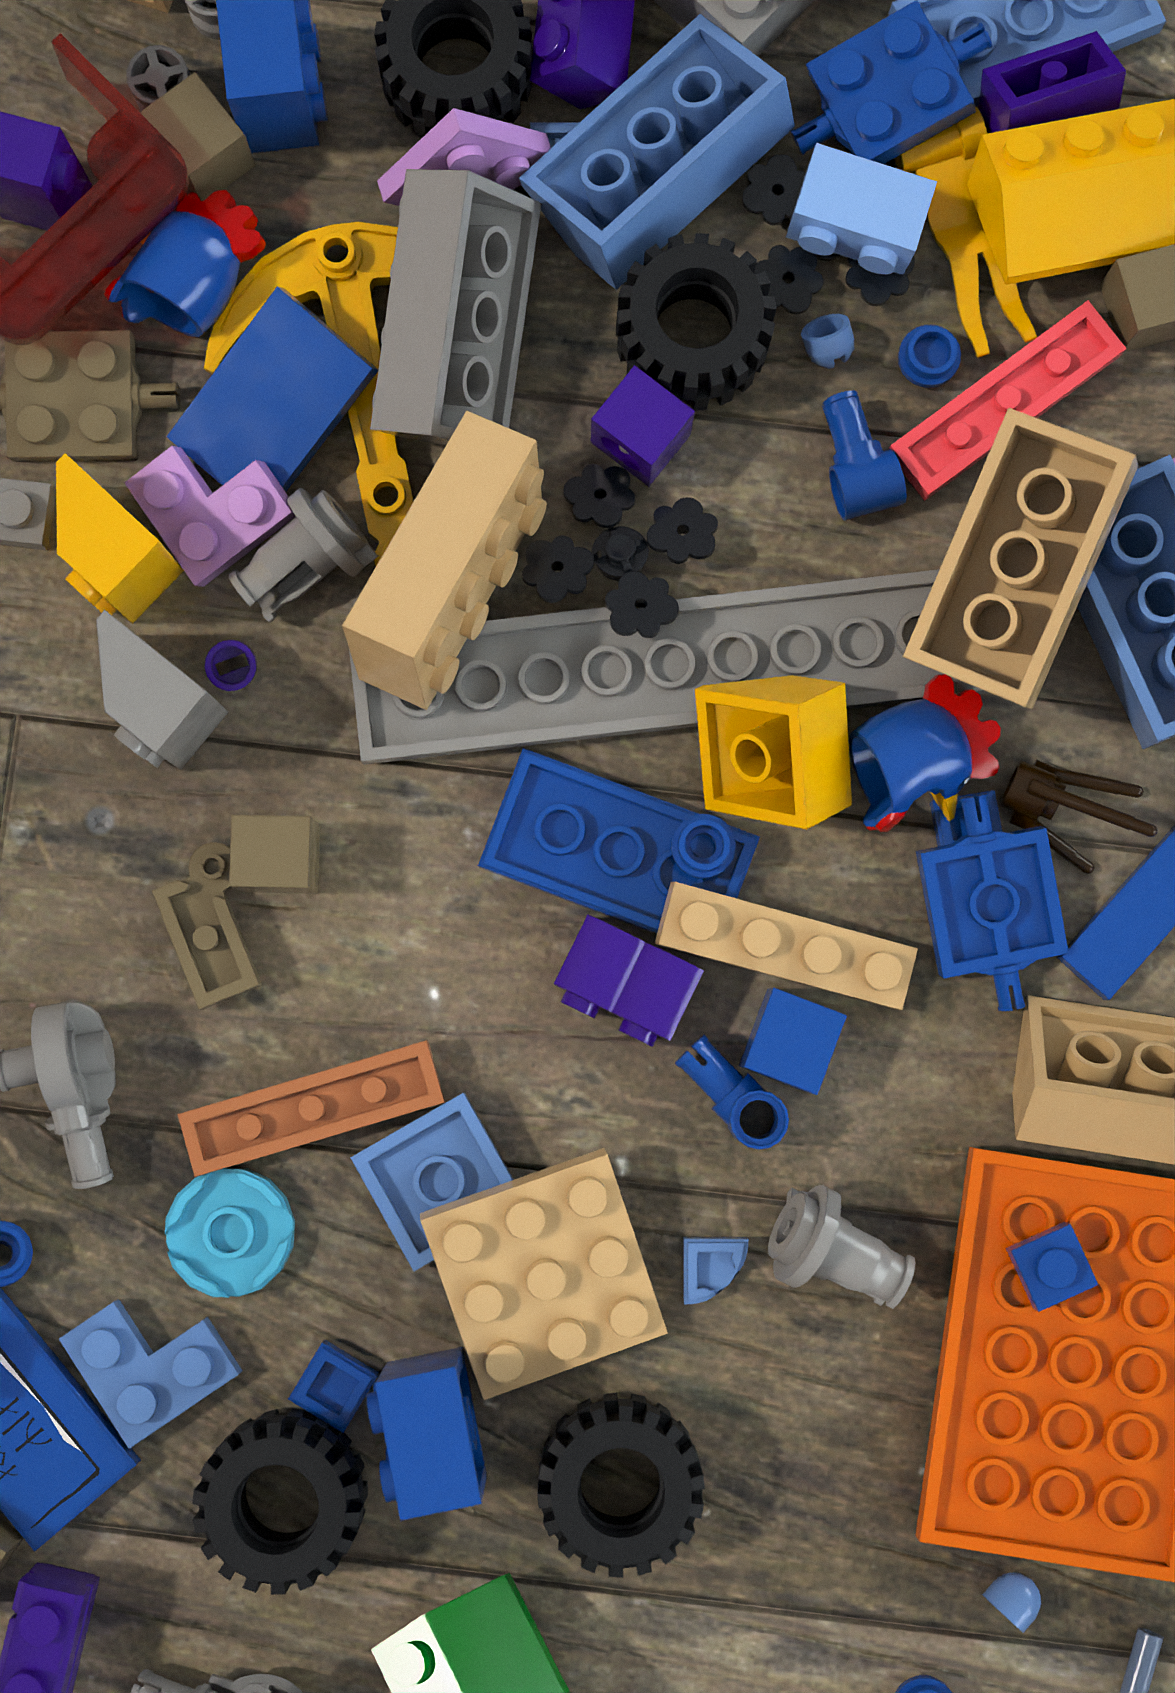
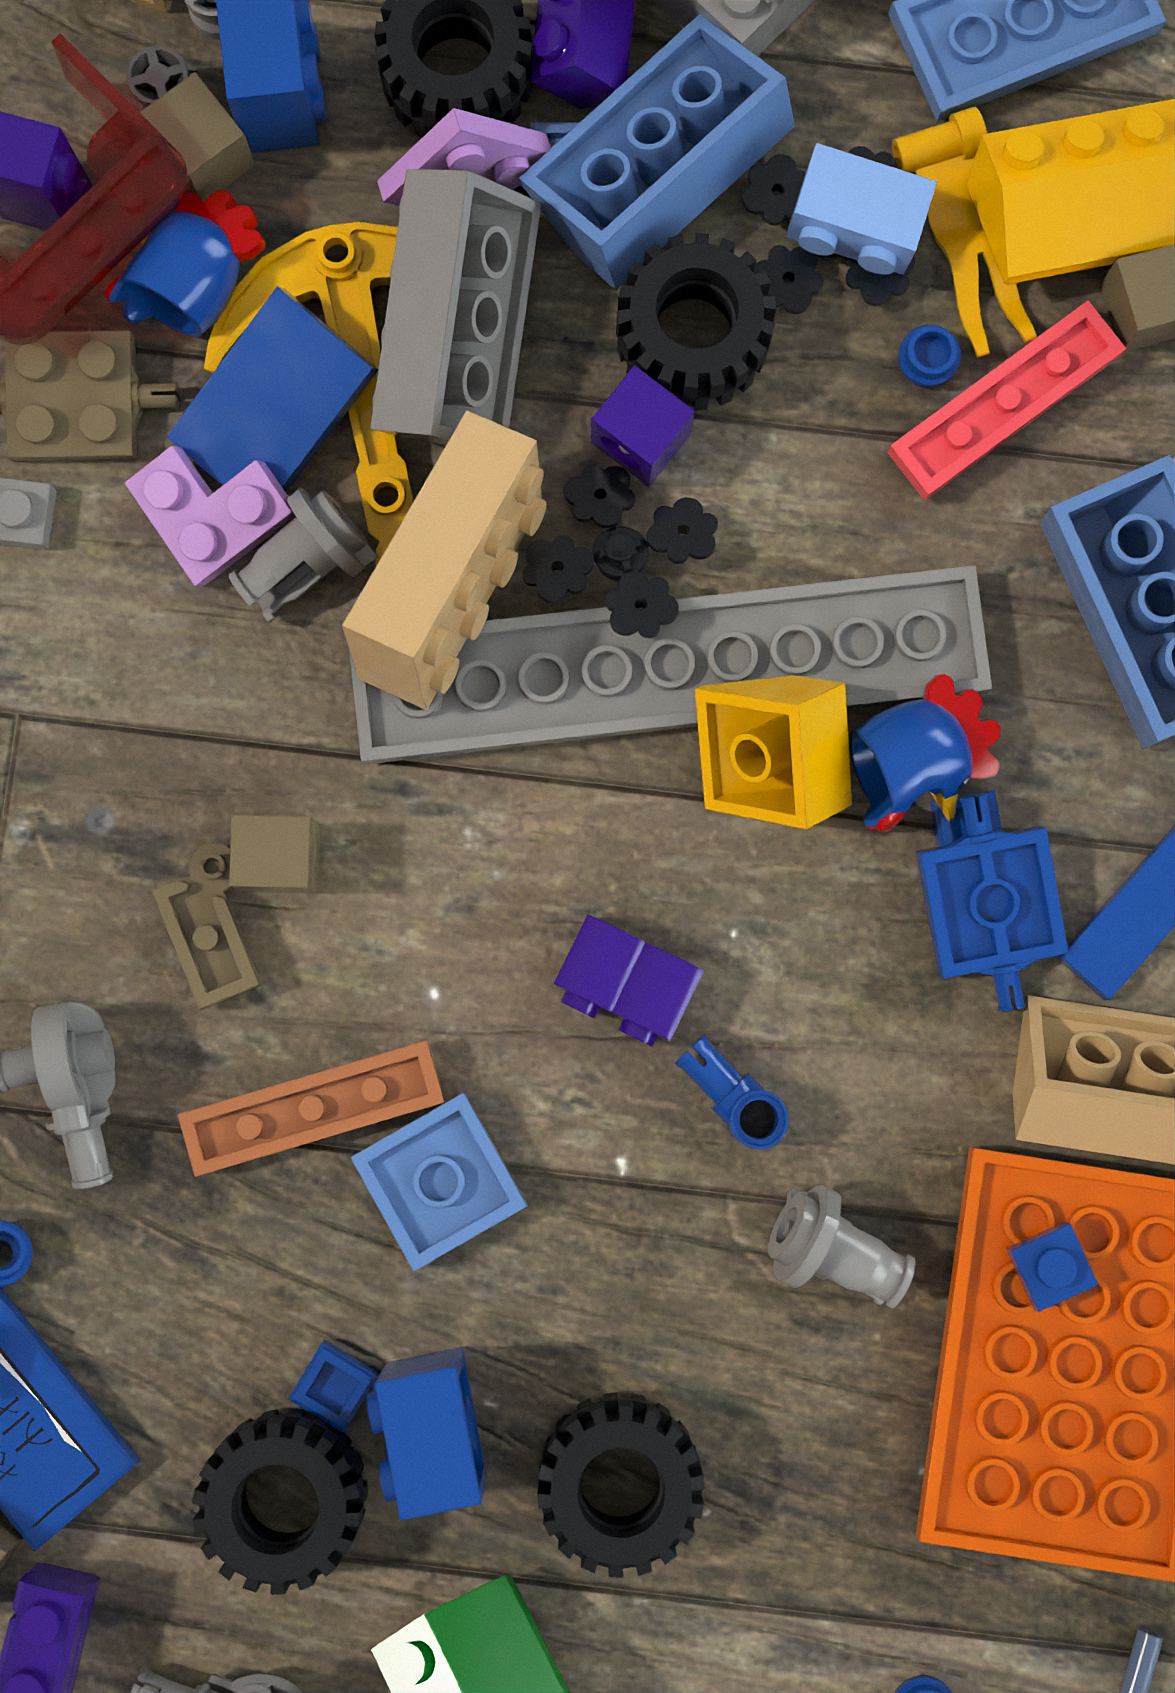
(110, 551): yellow slope -> none
(145, 1387): medium blue plate -> none
(153, 701): light grey slope -> none
(229, 1232): medium azure tile -> none
(236, 678): dark purple hinge -> none
(543, 1273): tan plate -> none
(598, 842): blue tile -> none
(709, 826): blue plate -> none
(710, 1265): medium blue tile -> none
(786, 946): tan plate -> none
(792, 1040): blue piece -> none
(828, 339): medium blue hinge -> none
(863, 474): blue pin -> none
(891, 86): blue plate -> none
(1015, 1598): medium blue hinge -> none
(1021, 557): tan brick -> none
(1038, 792): dark brown plant -> none
(1052, 84): dark purple brick -> none

